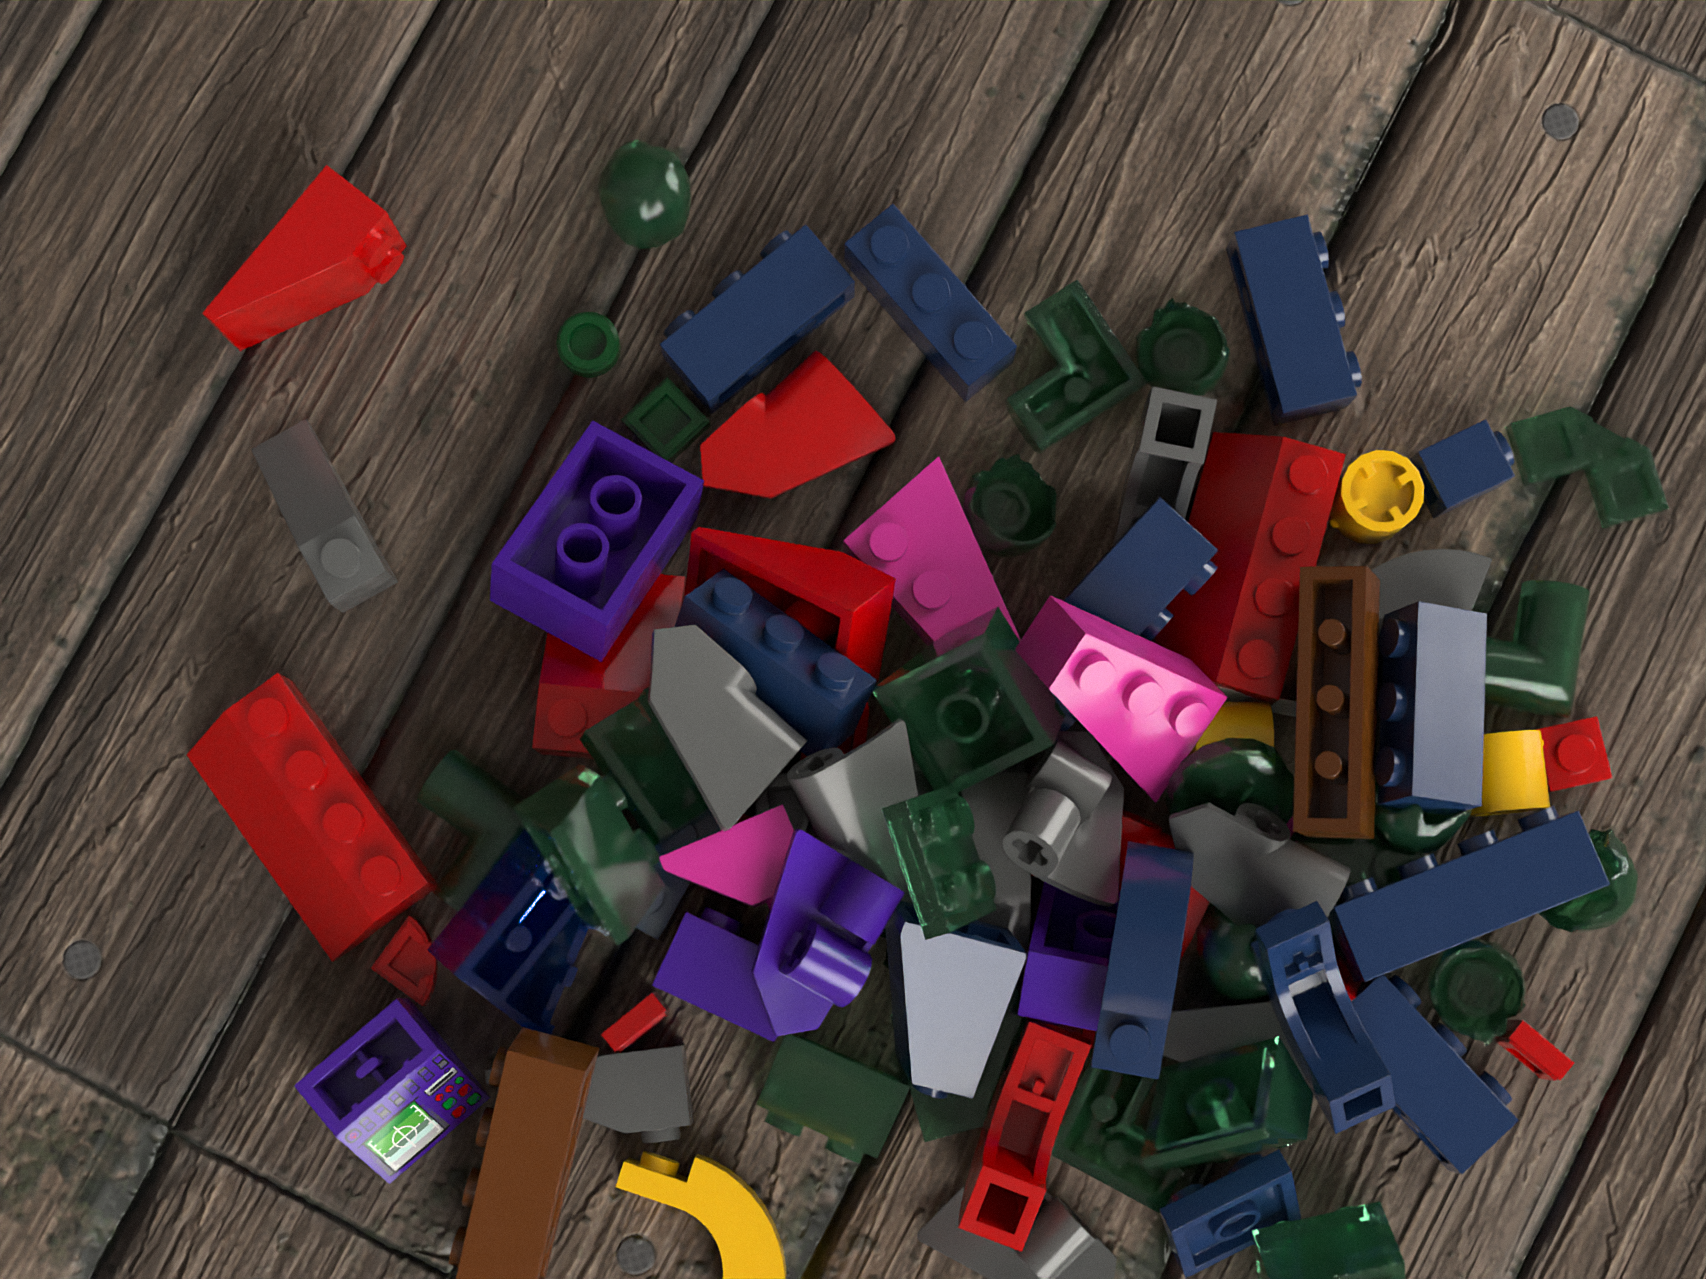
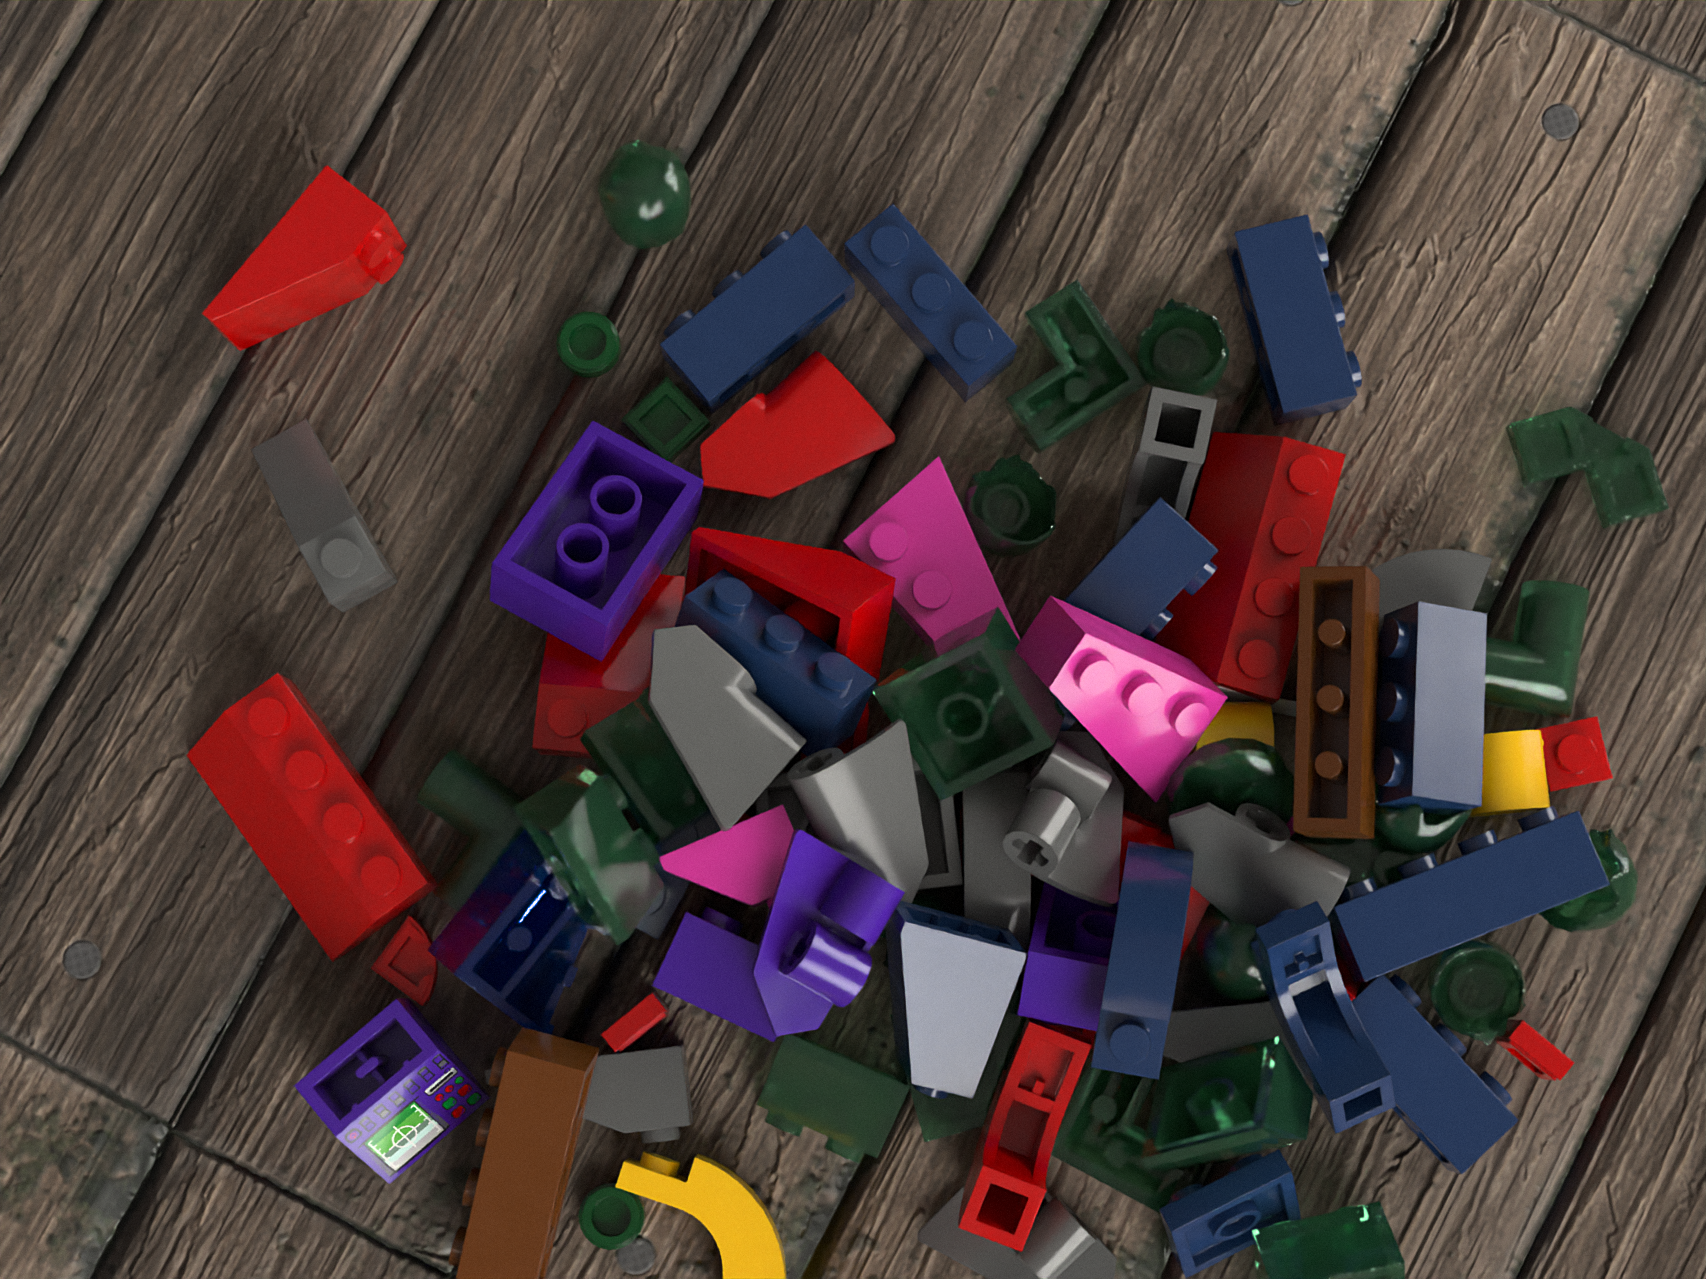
(611, 1216): none -> dark green tile
(941, 860): clear green plate -> none
(1376, 497): yellow piece -> none
(1463, 467): dark blue brick -> none

